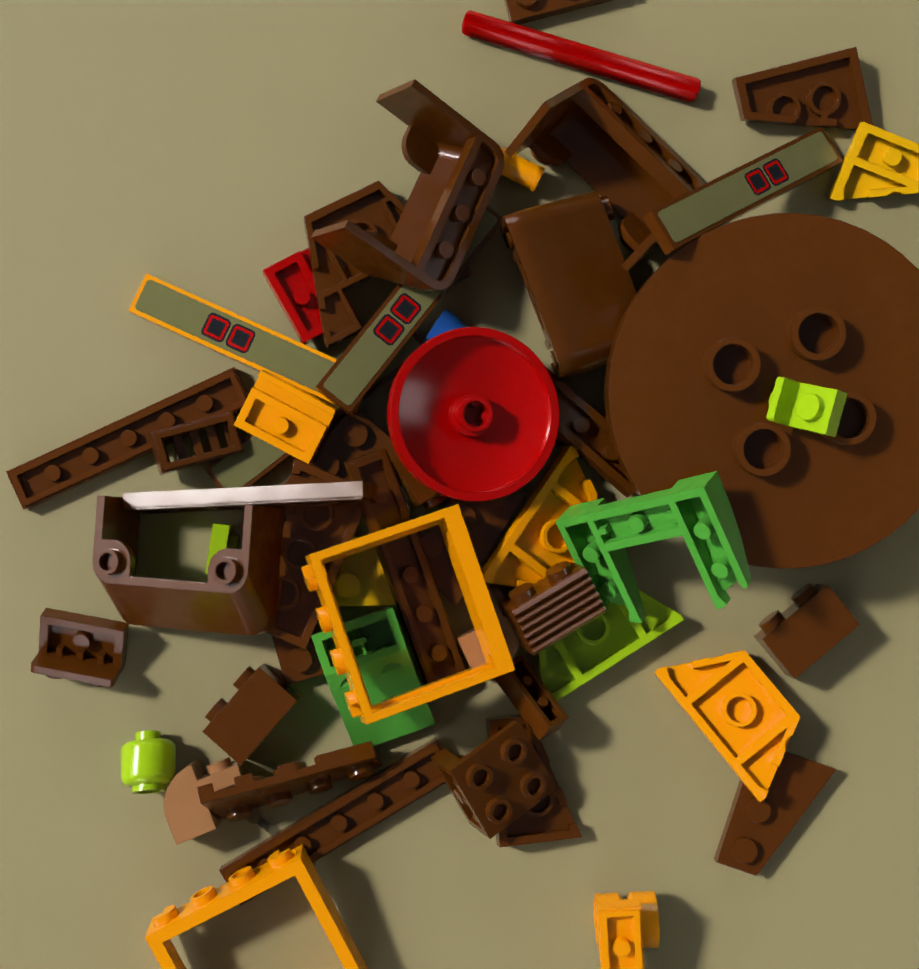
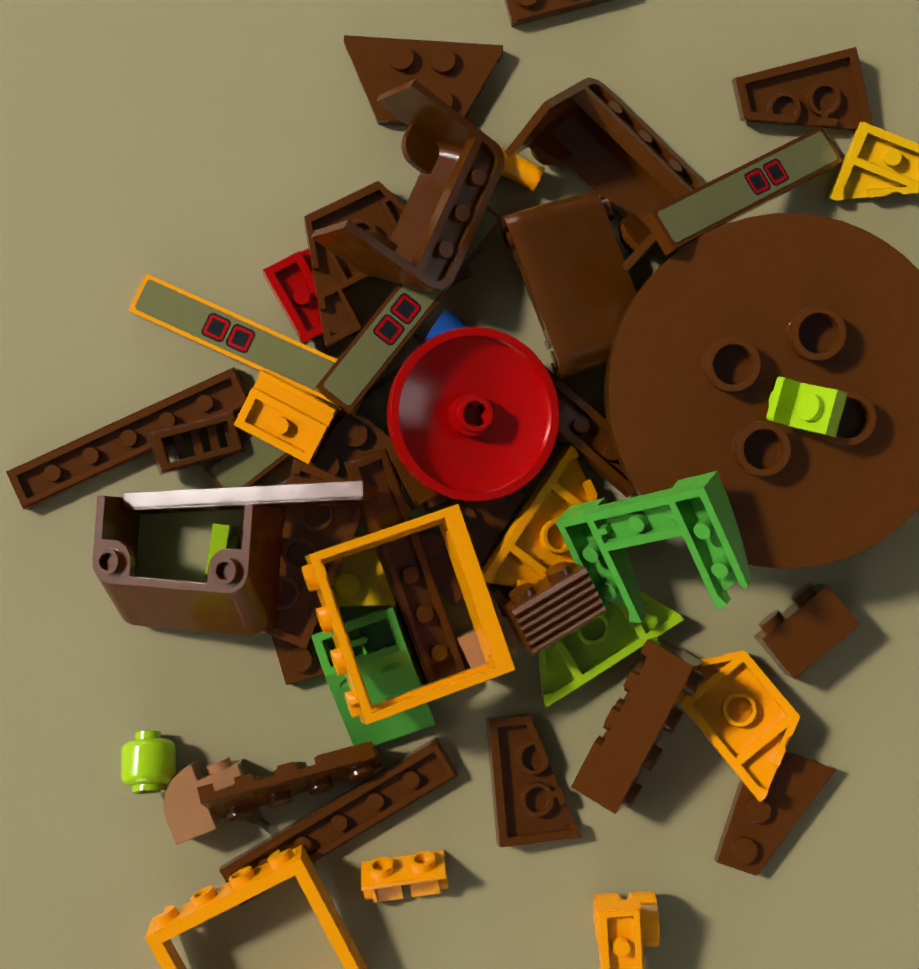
(81, 648): reddish brown bracket -> none
(250, 713): reddish brown brick -> none
(384, 876): none -> light orange hinge
(448, 69): none -> reddish brown wing
(496, 779): reddish brown bracket -> none
(532, 699): reddish brown piece -> none
(581, 56): red axle -> none
(638, 724): none -> reddish brown wedge

